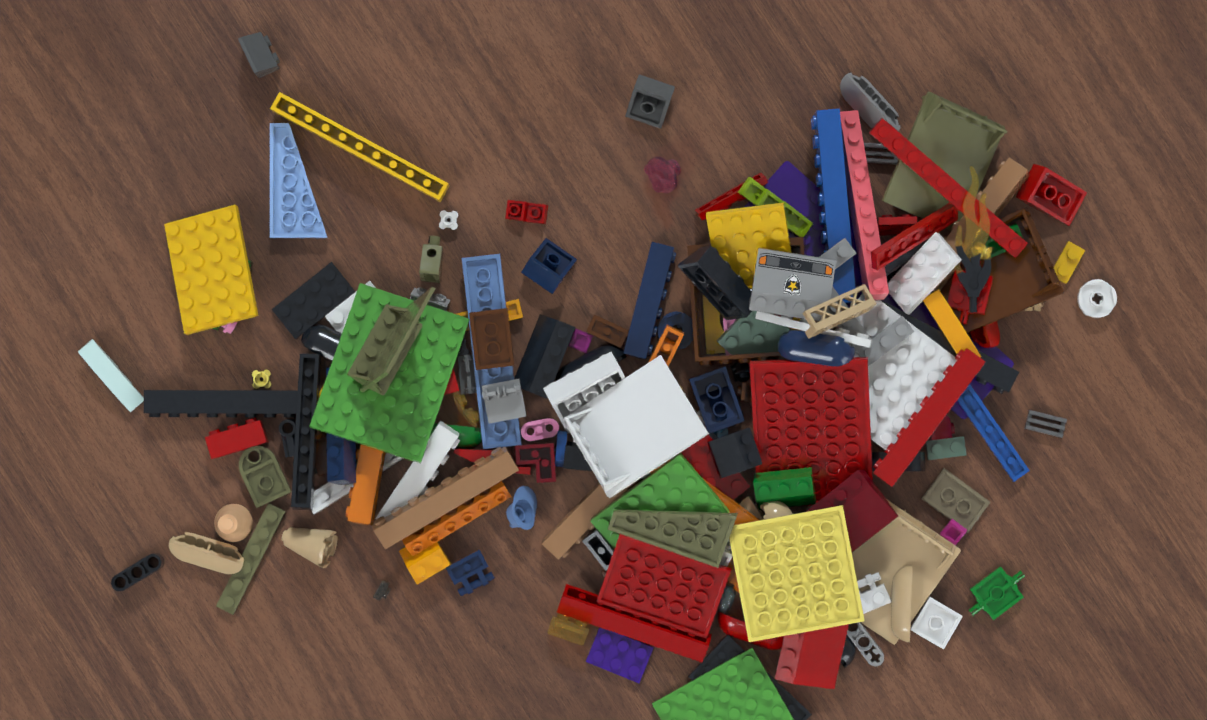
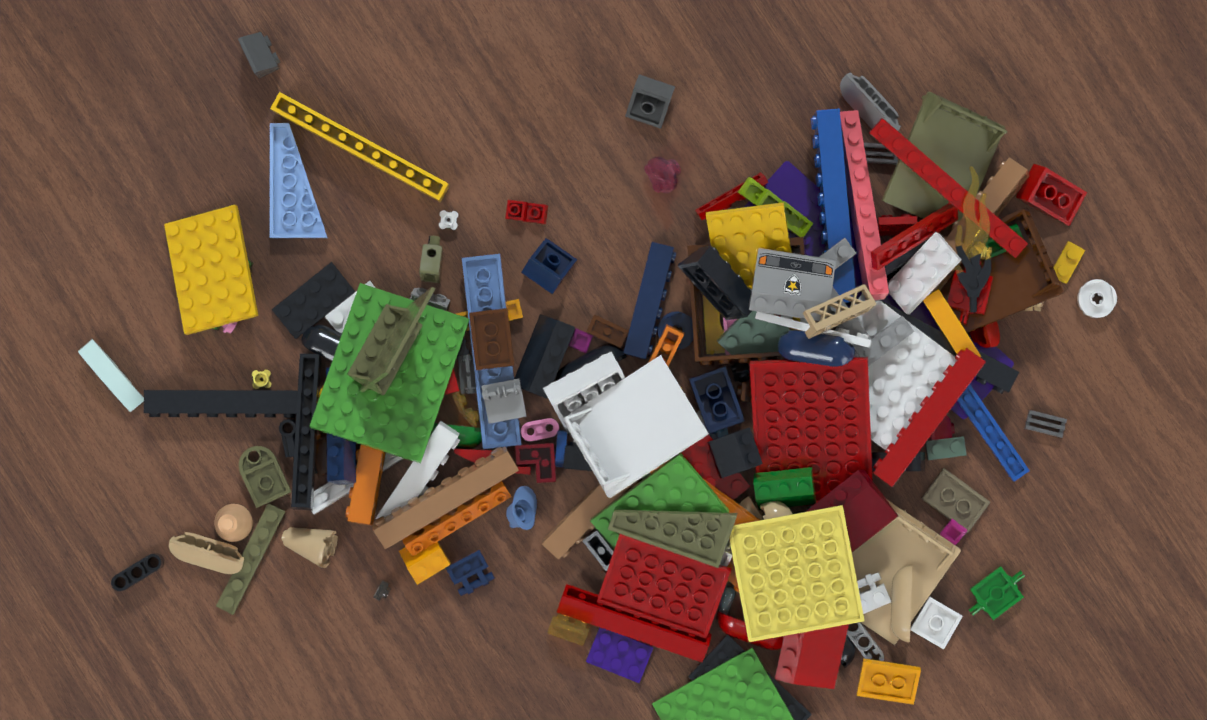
(236, 438): red brick -> none
(888, 681): none -> light orange plate

